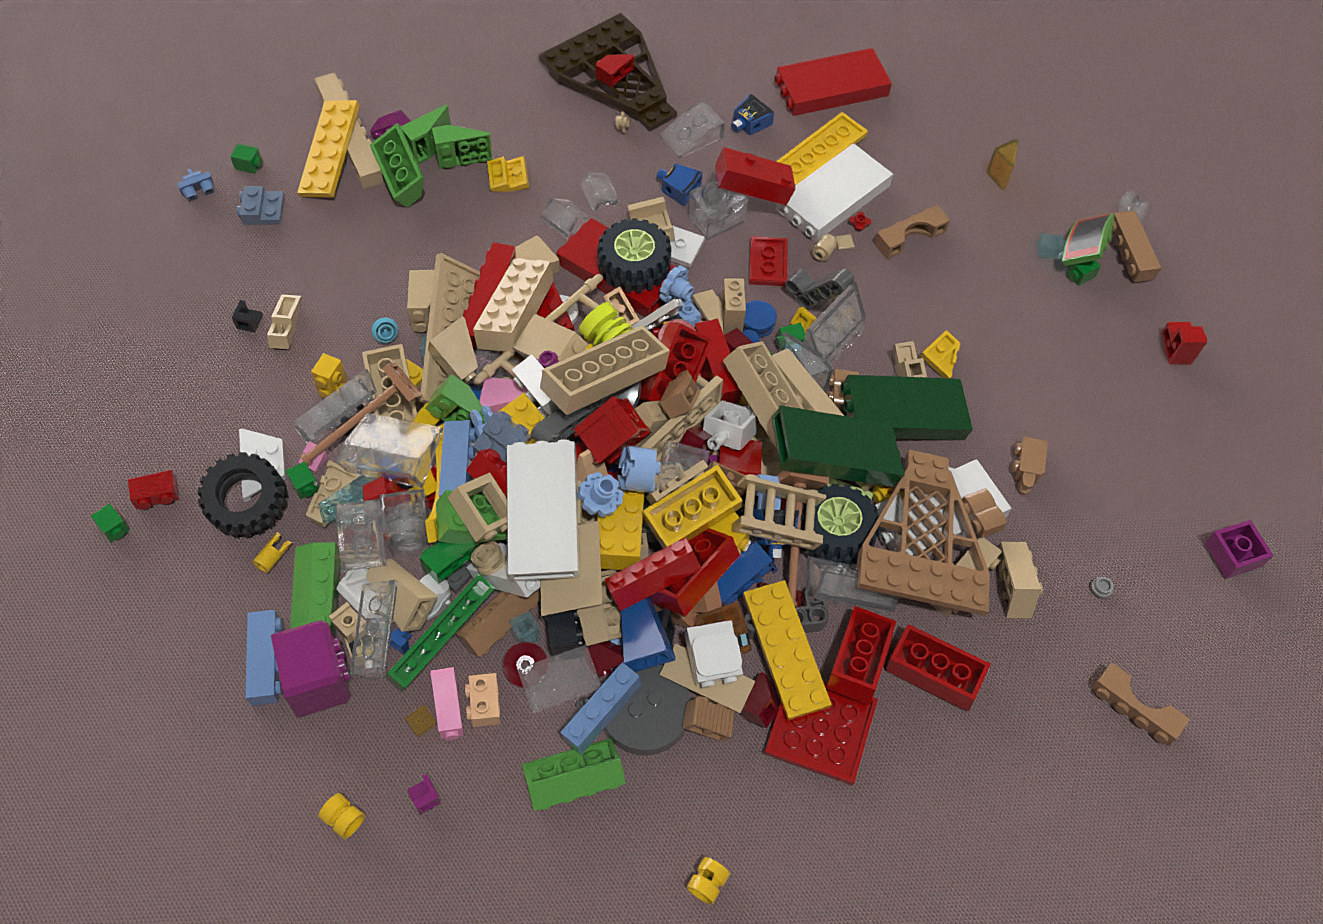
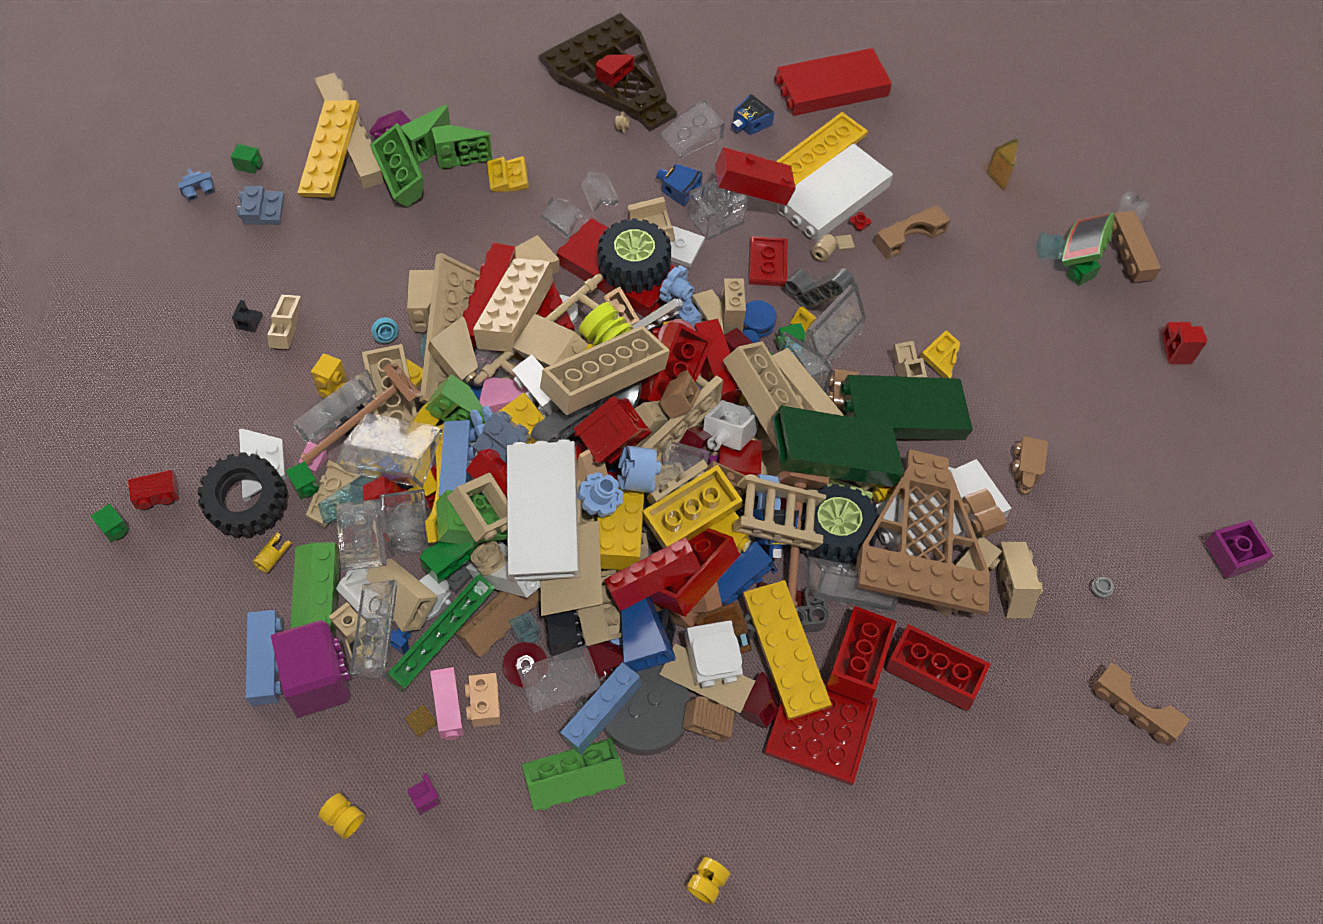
(547, 356): magenta plate -> none

